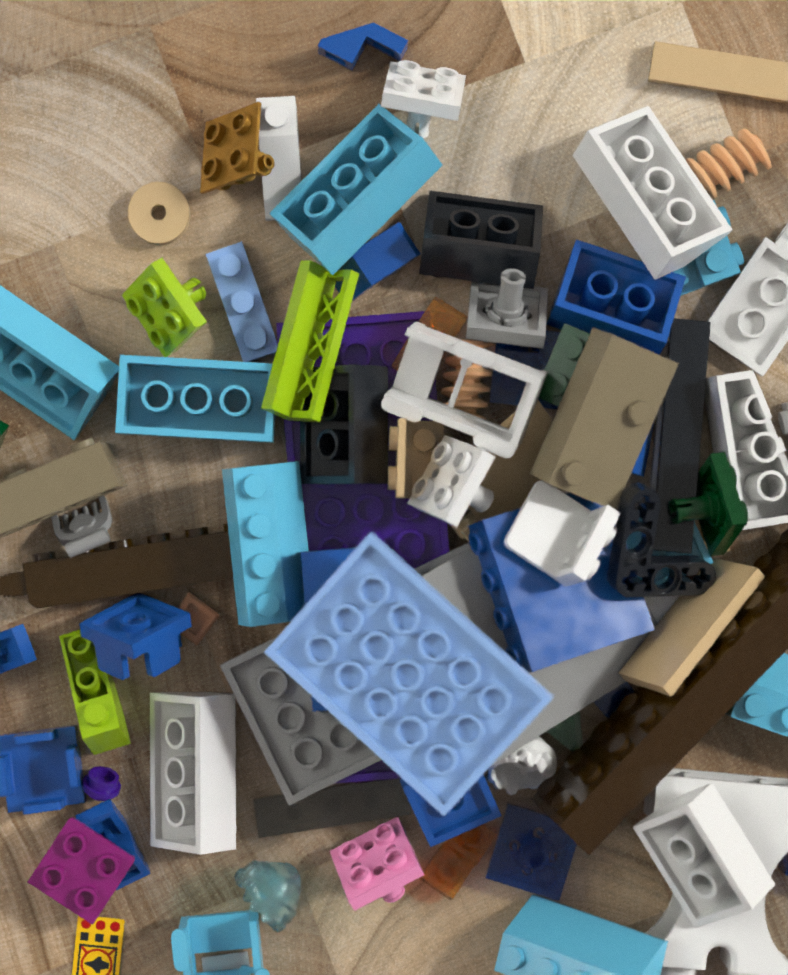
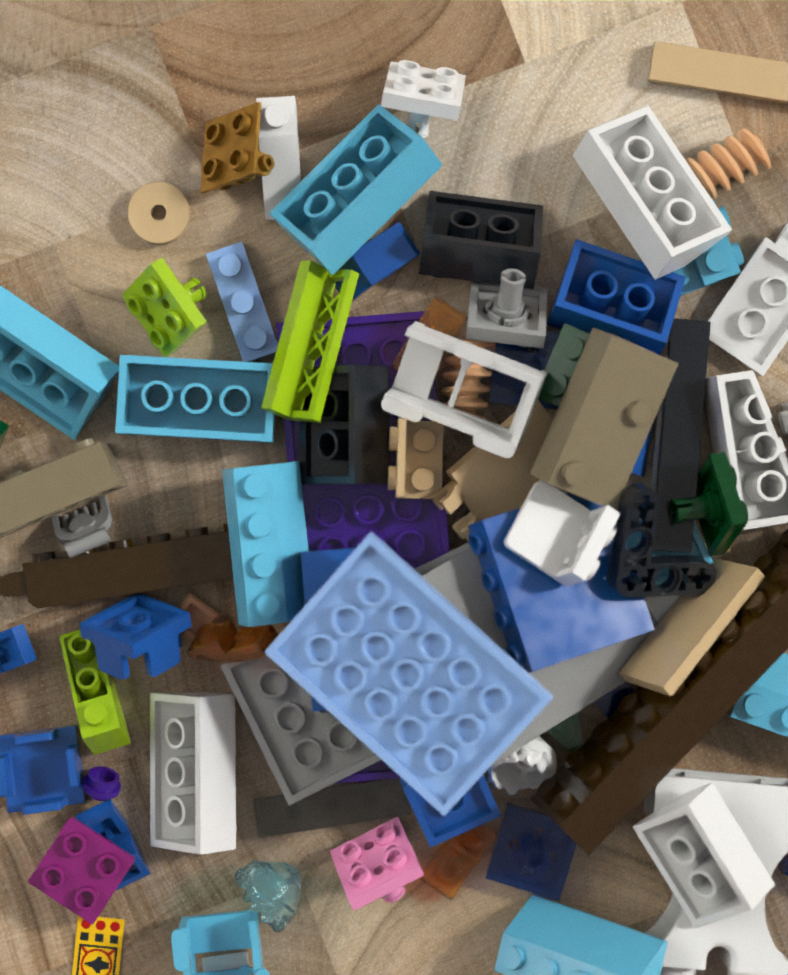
(226, 644): none -> clear orange slope
(348, 46): blue slope -> none
(453, 481): white plate -> none

